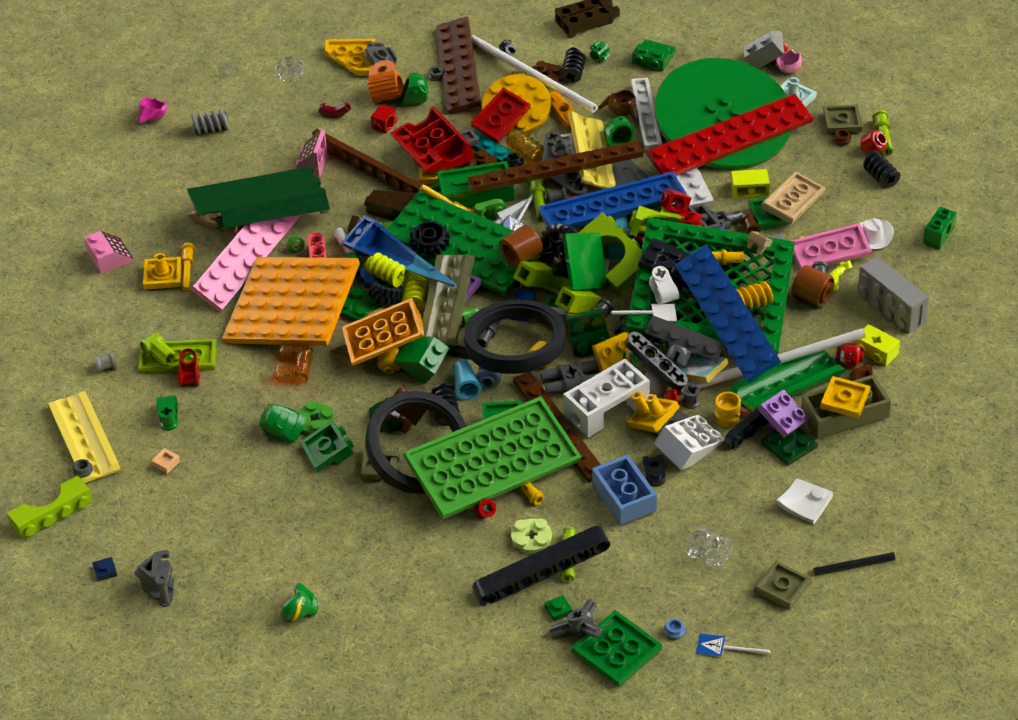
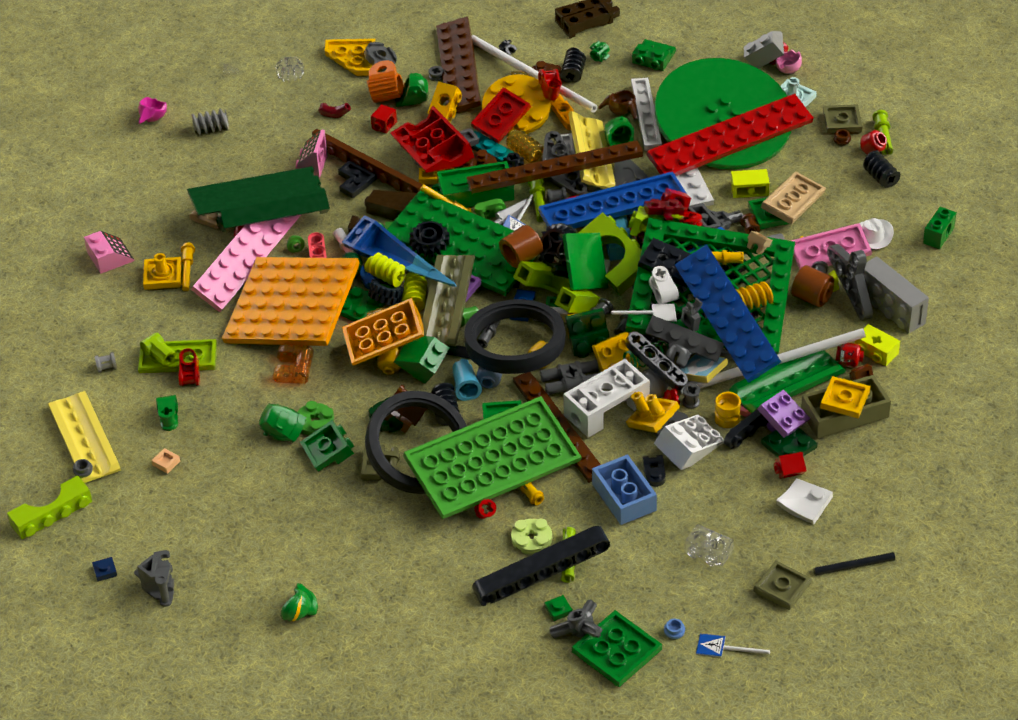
(357, 179): none -> black plate
(443, 93): none -> yellow brick
(549, 83): none -> red piece
(664, 208): none -> dark red plate
(690, 315): none -> dark grey plate
(790, 465): none -> red brick
(850, 273): none -> dark grey beam

